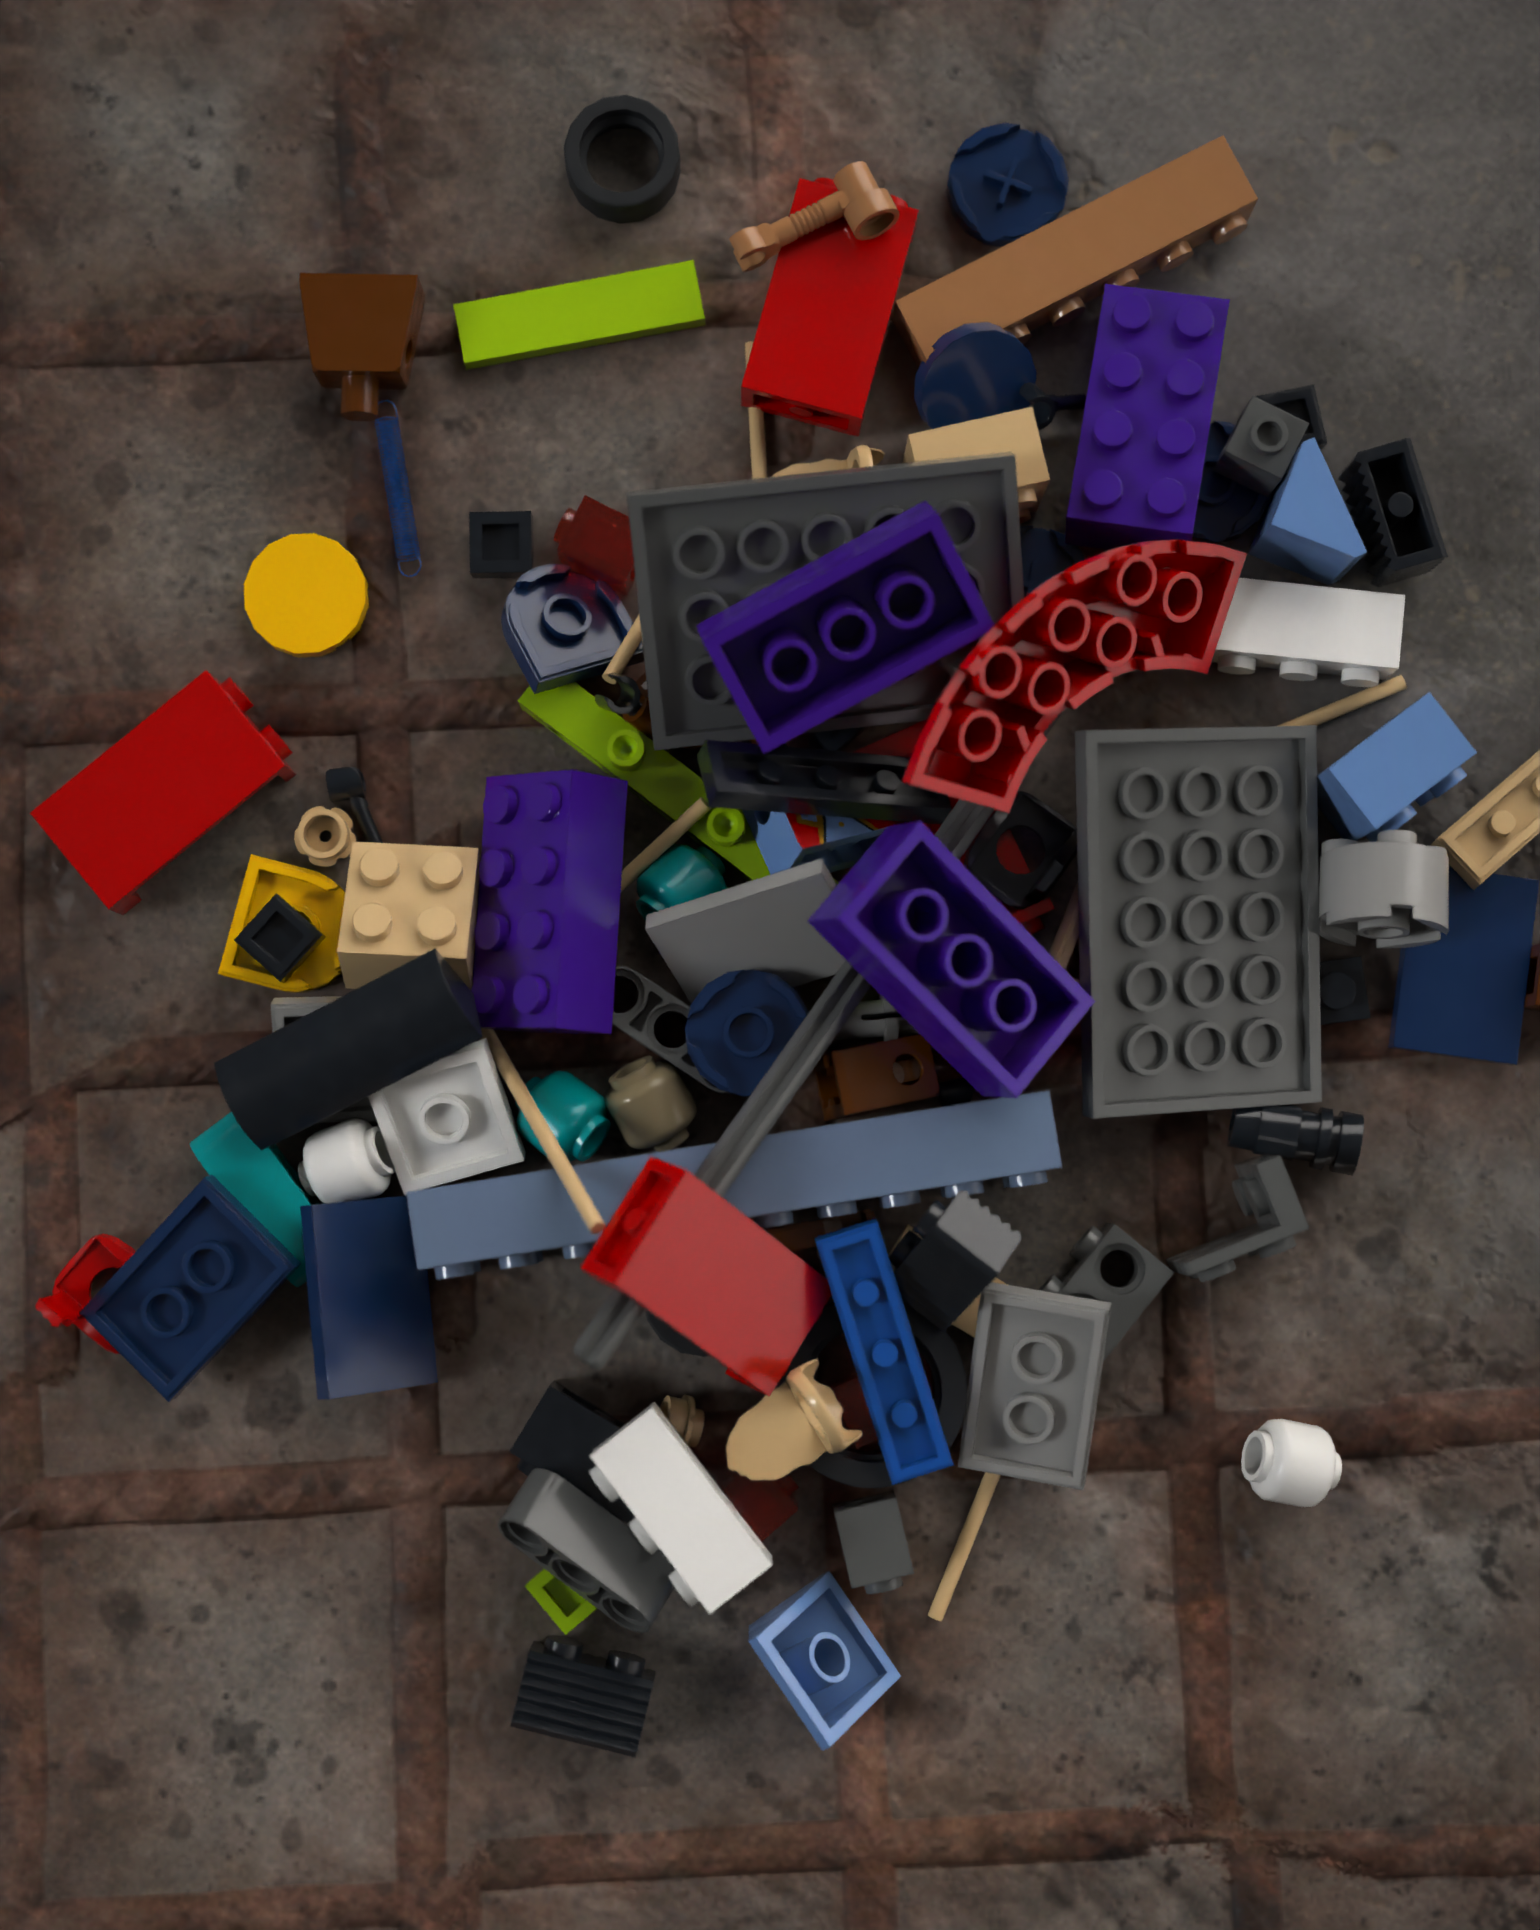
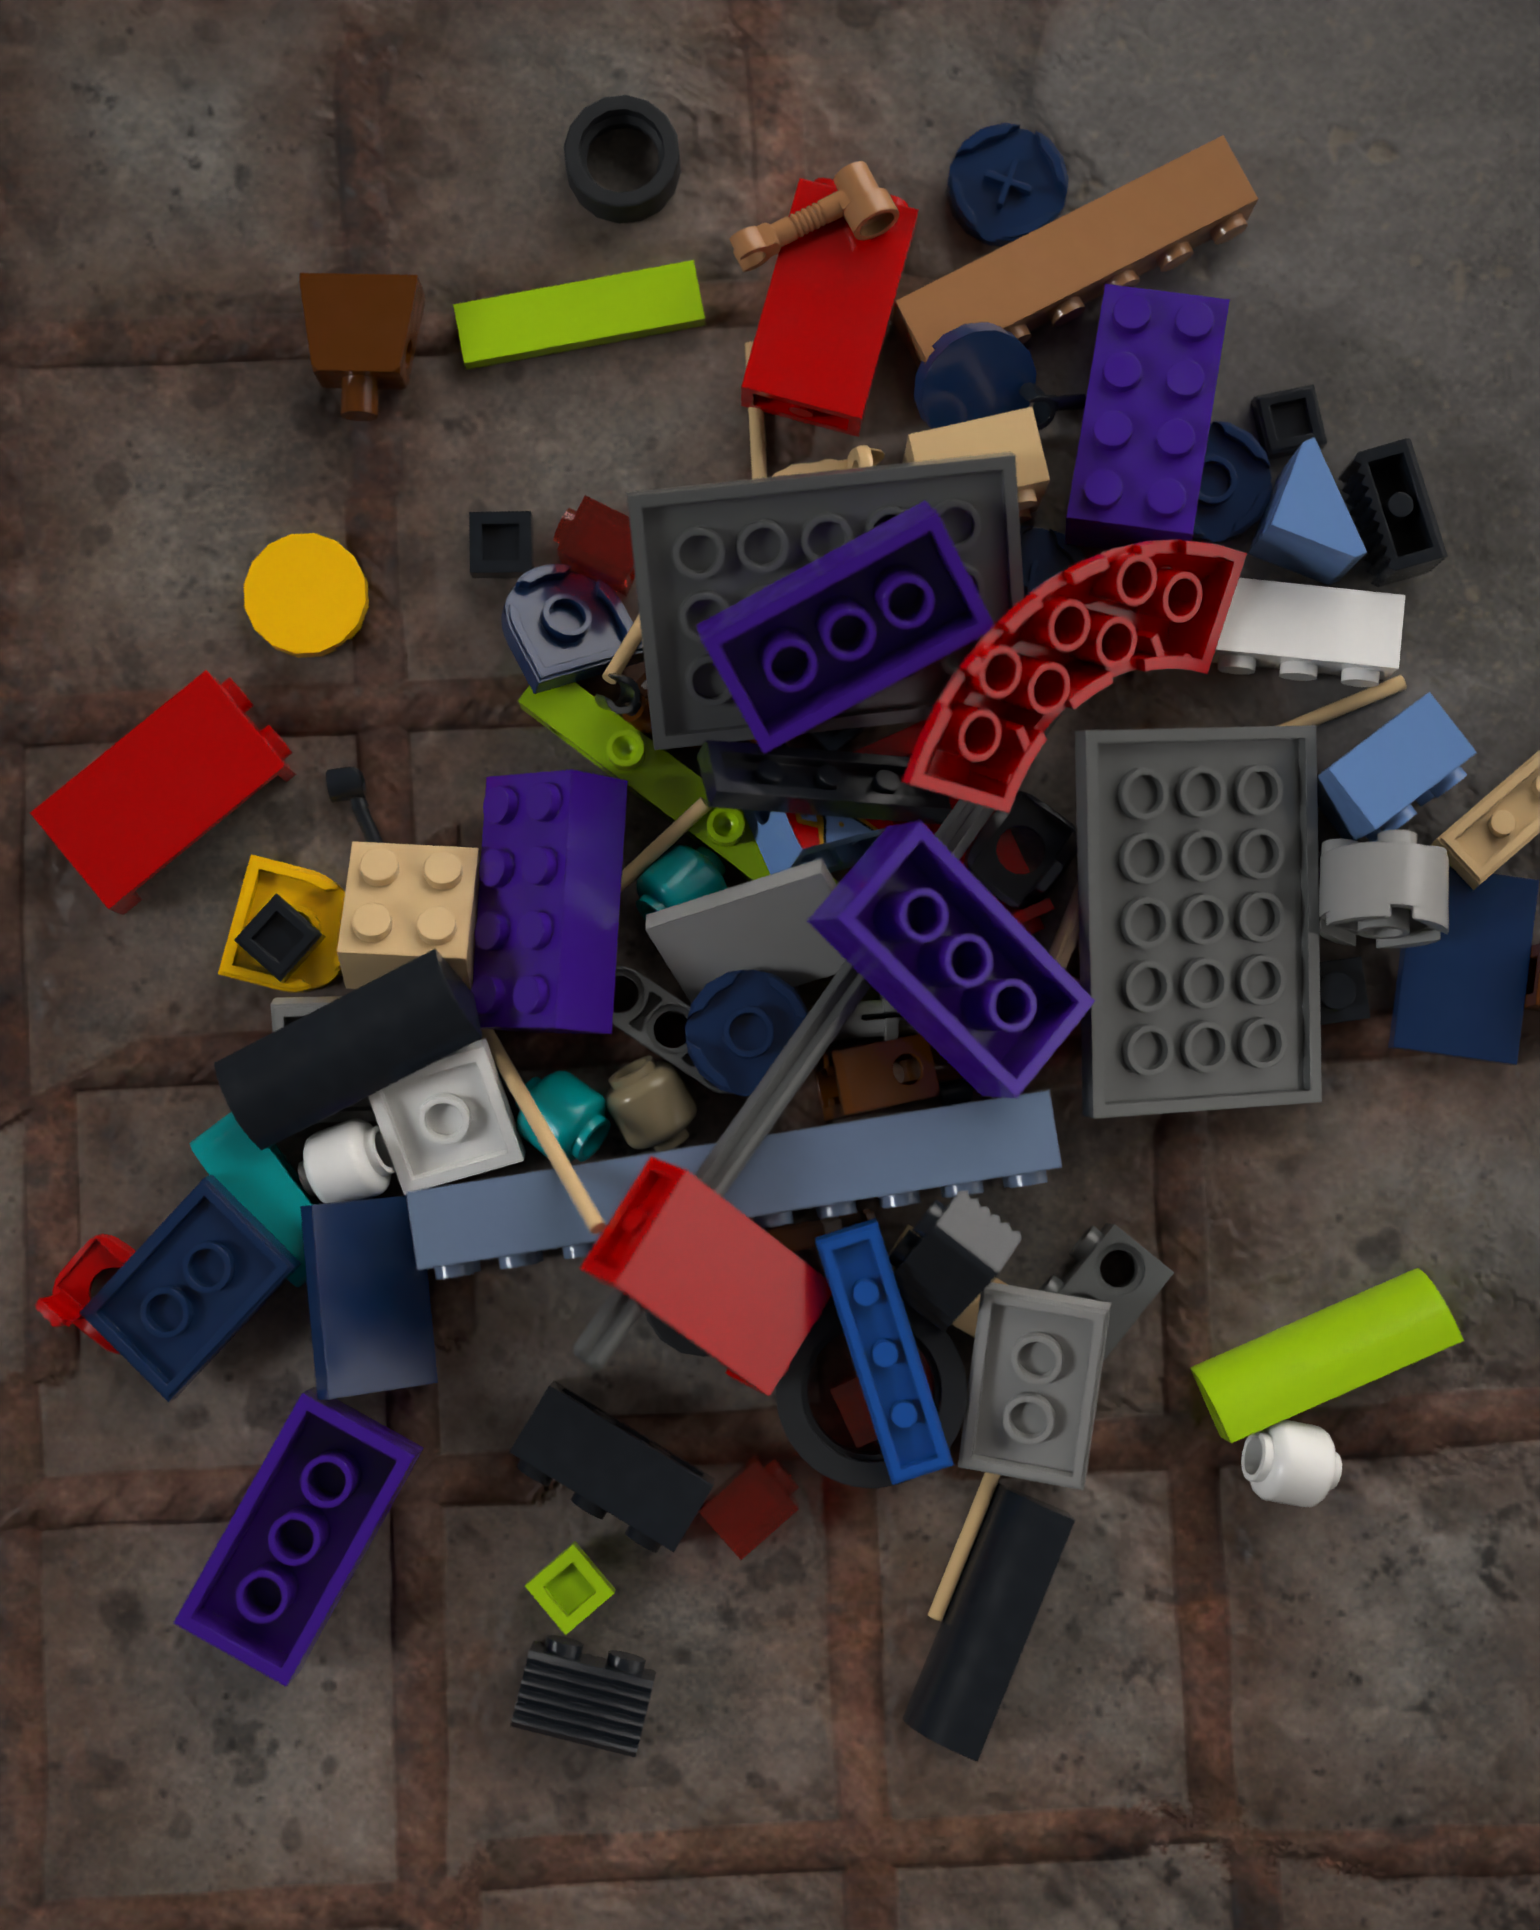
(298, 1536): none -> dark purple brick
(313, 824): tan plate -> none
(397, 491): blue piece -> none
(588, 1550): dark grey beam -> none
(679, 1509): white brick -> none
(684, 1417): tan plate -> none
(788, 1428): tan piece -> none
(823, 1658): medium blue slope -> none
(873, 1542): dark grey brick -> none
(988, 1621): none -> black brick
(1260, 446): dark grey brick -> none
(1261, 1191): dark grey bracket -> none
(1299, 1135): black axle -> none
(1325, 1355): none -> lime brick

